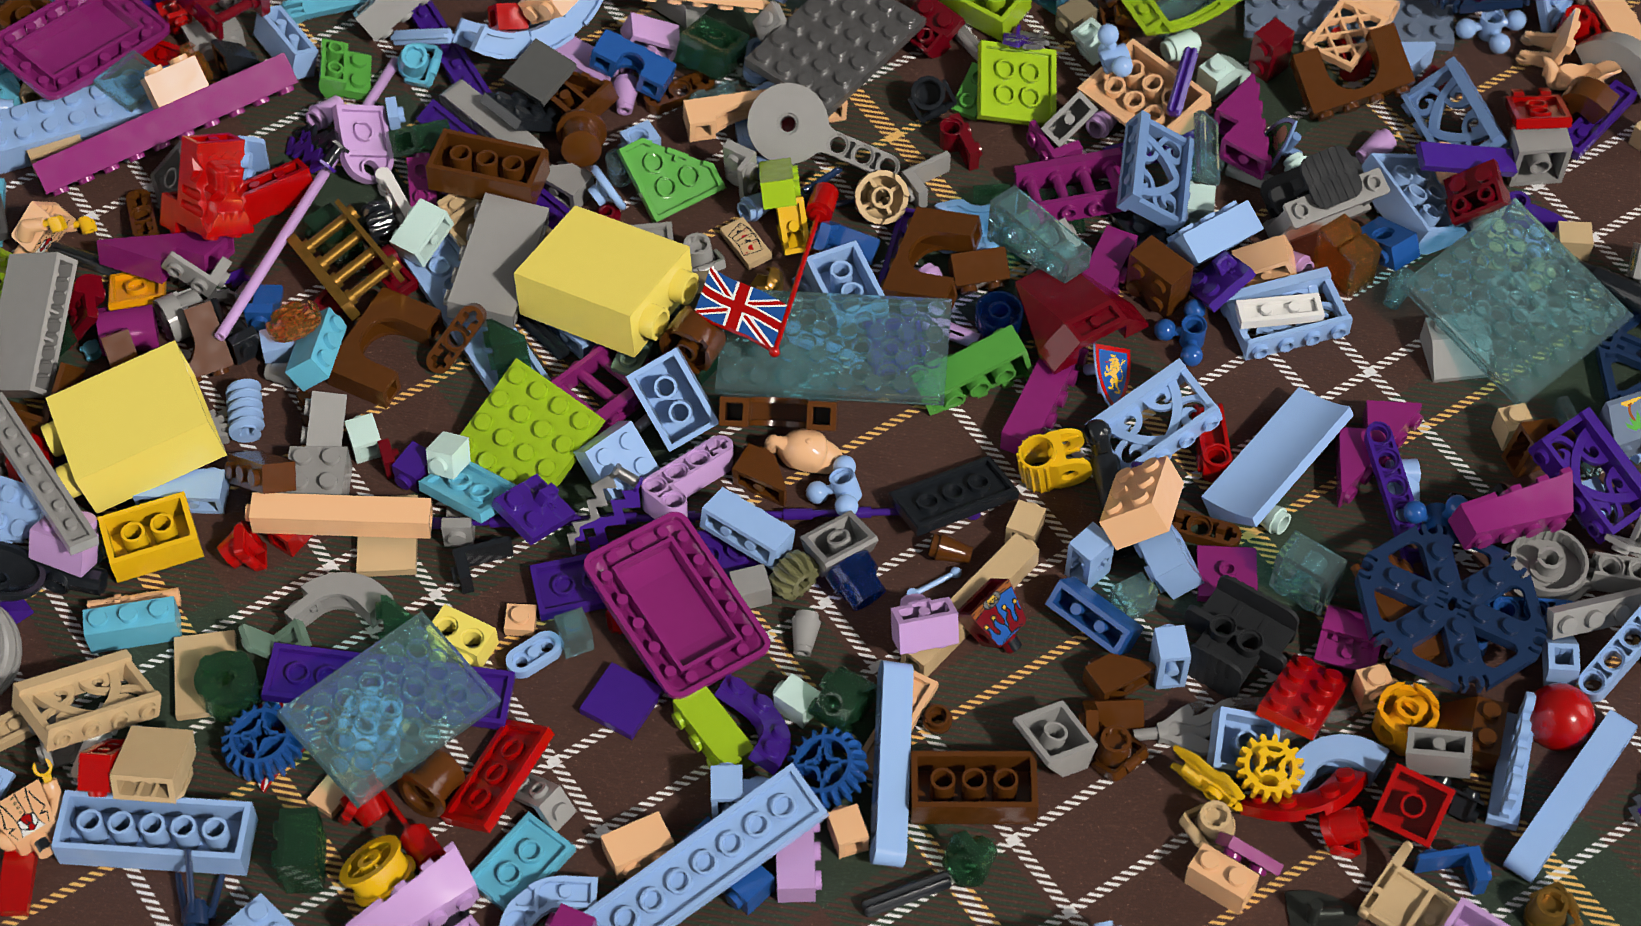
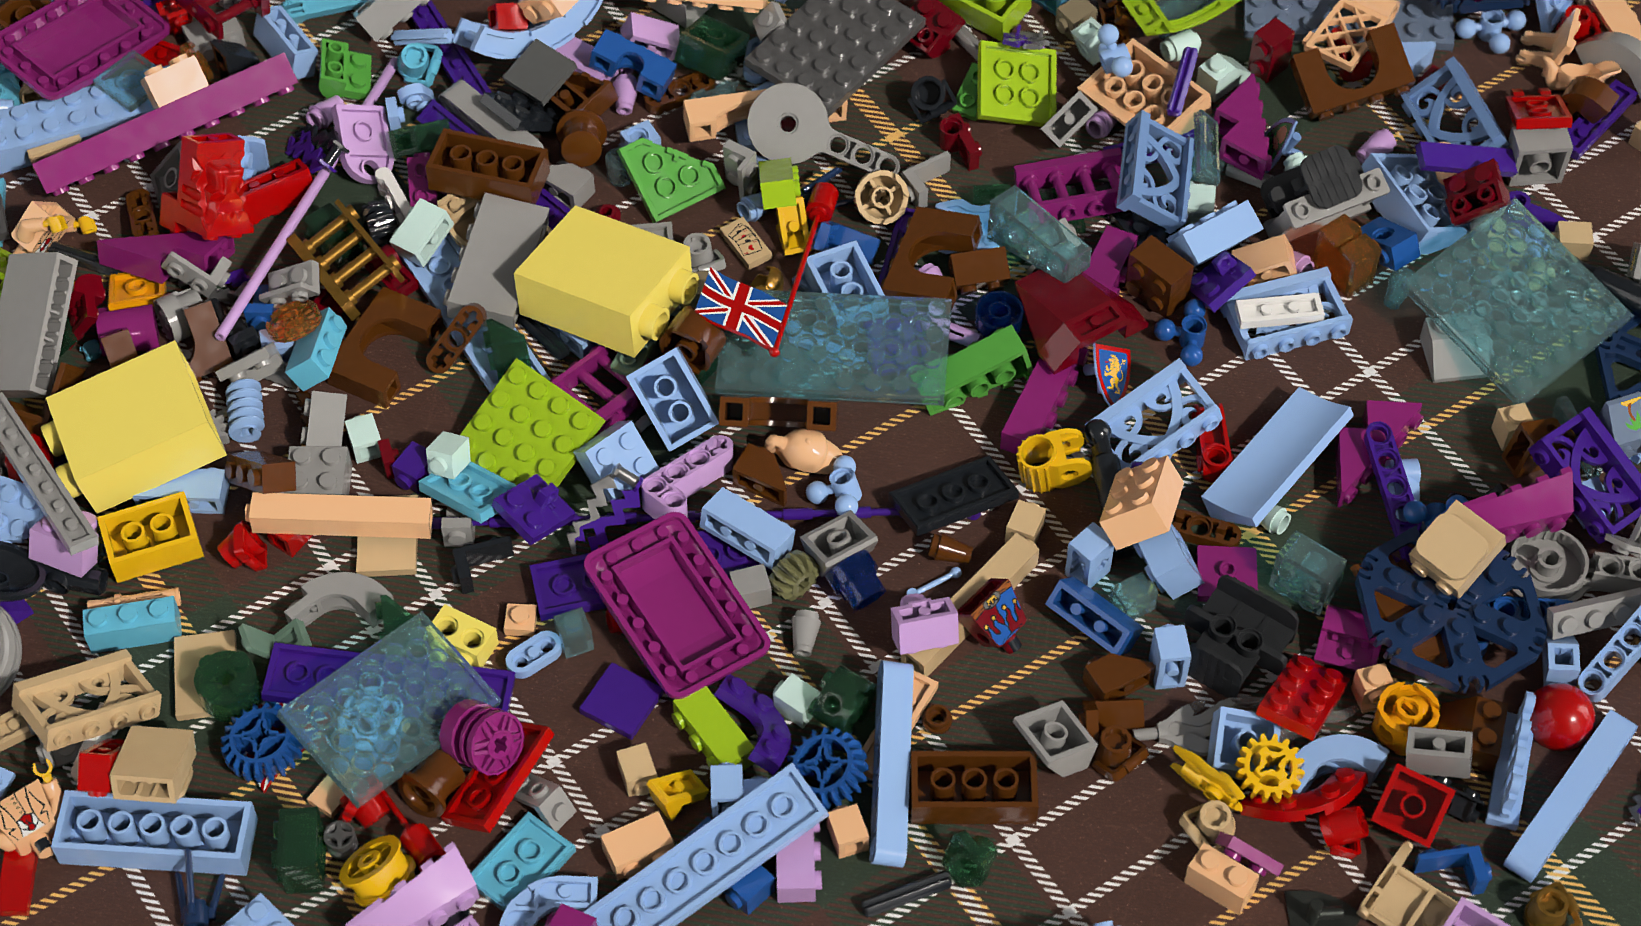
(254, 365): none -> light grey bracket
(292, 284): none -> light grey bracket
(334, 837): none -> flat silver wheel
(415, 96): none -> light blue plate
(481, 736): none -> magenta wheel
(604, 191): light blue piece -> none
(636, 769): none -> tan brick
(676, 790): none -> yellow slope
(1039, 141): magenta bracket -> none
(1456, 549): none -> tan brick

